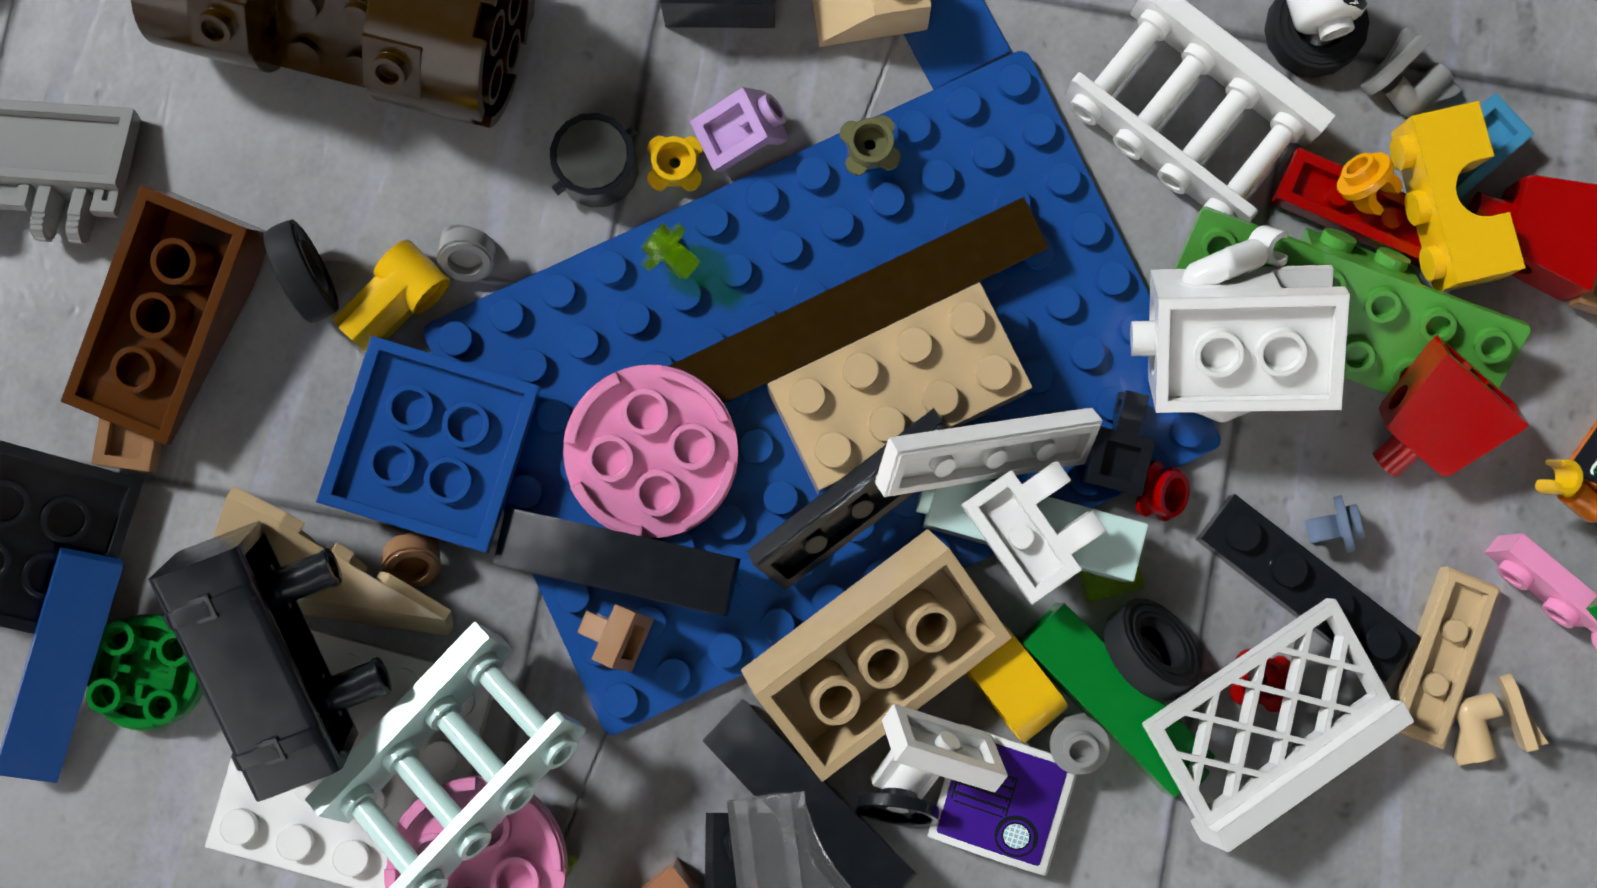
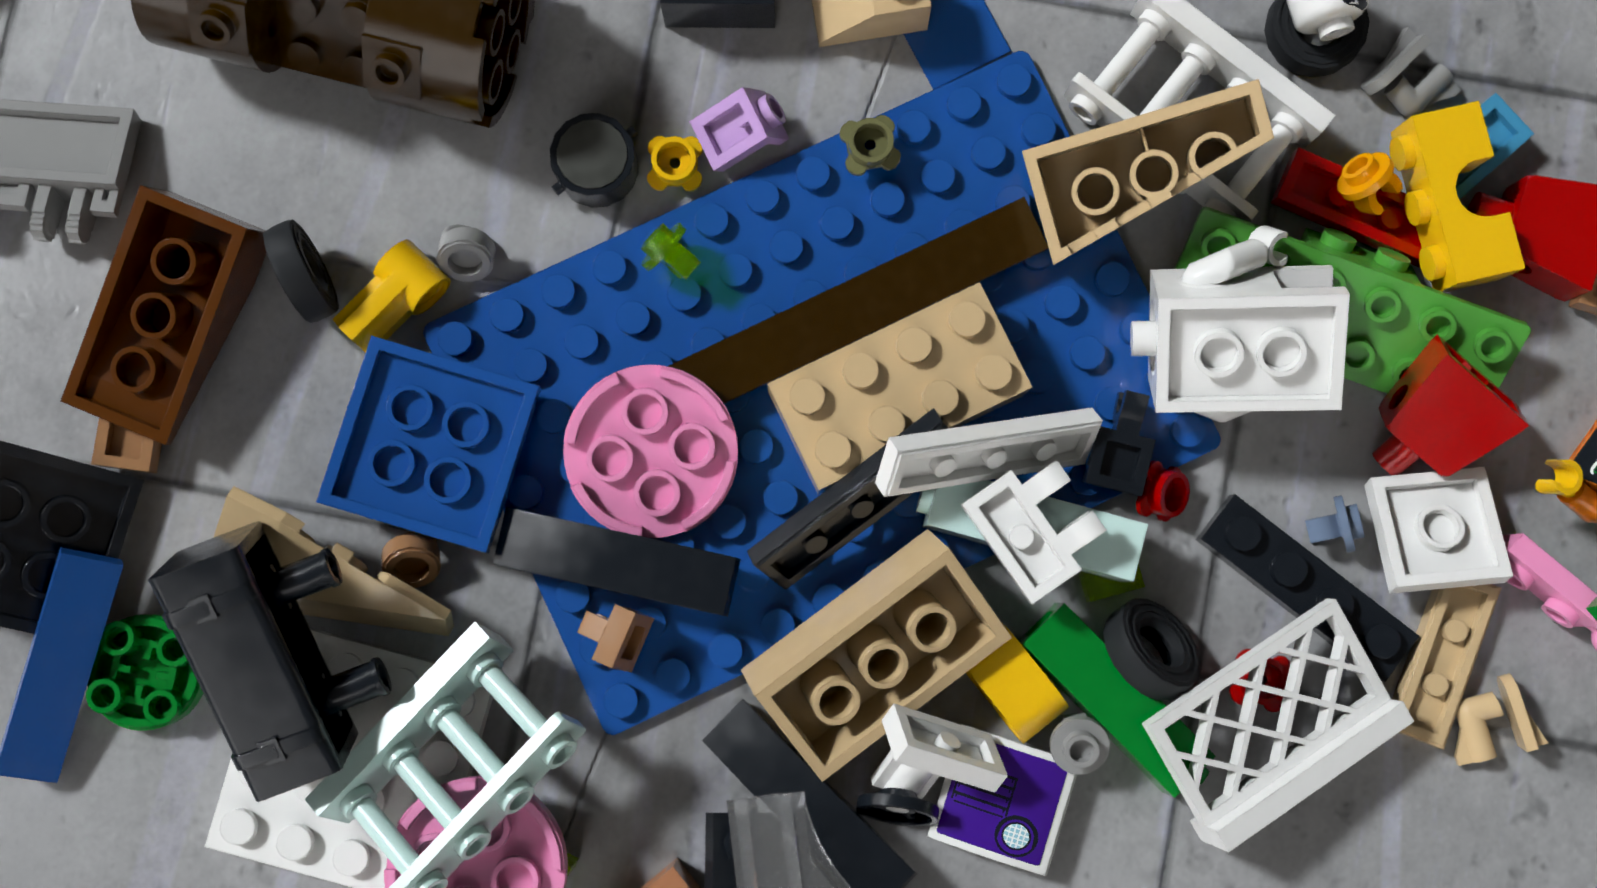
(1130, 166): none -> tan wedge
(1437, 530): none -> white plate

